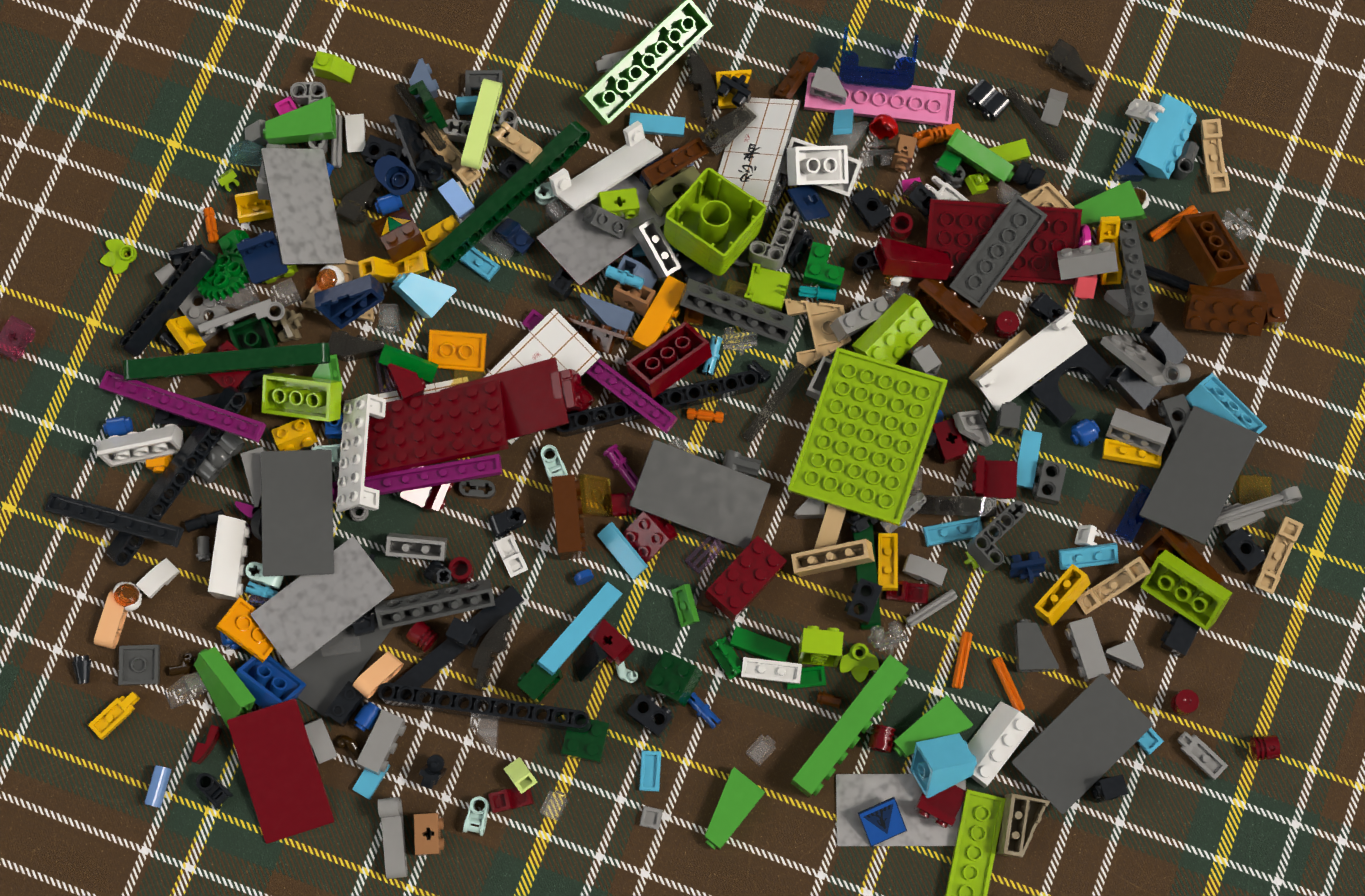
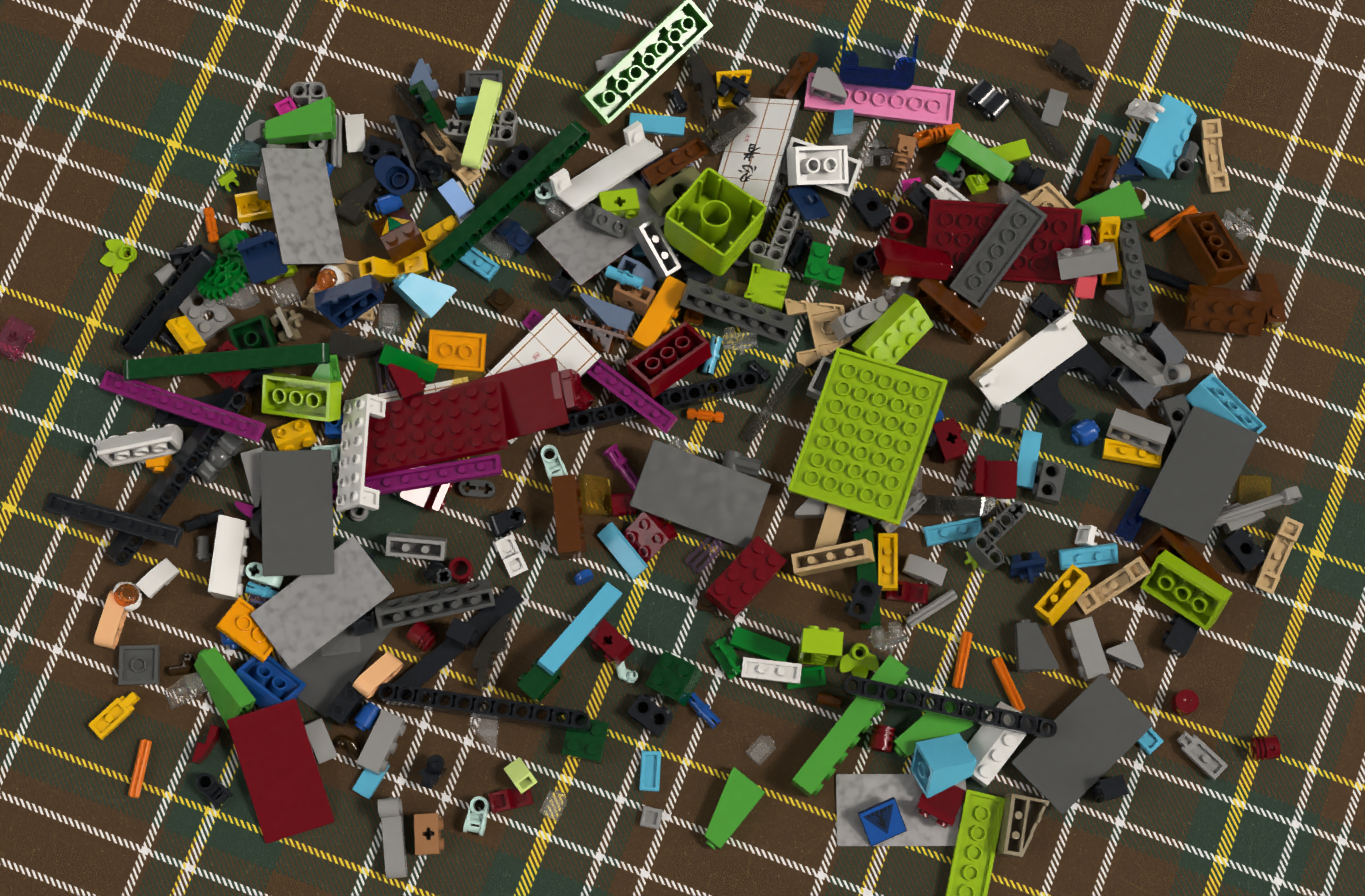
(82, 668): black cone -> none
(118, 426): blue brick -> none
(139, 768): none -> orange axle
(157, 786): medium blue brick -> none
(260, 309): light grey hinge -> none
(333, 68): lime slope -> none
(501, 301): none -> dark brown plate
(517, 143): tan plate -> none
(590, 661): black slope -> none
(679, 103): none -> black pin
(685, 605): bright green plate -> none
(817, 293): teal axle -> none
(884, 126): red hair -> none
(925, 360): light grey brick -> none
(958, 707): none -> black beam
(973, 426): light grey wing -> none
(1006, 324): dark red piece -> none
(1098, 171): none -> reddish brown bracket

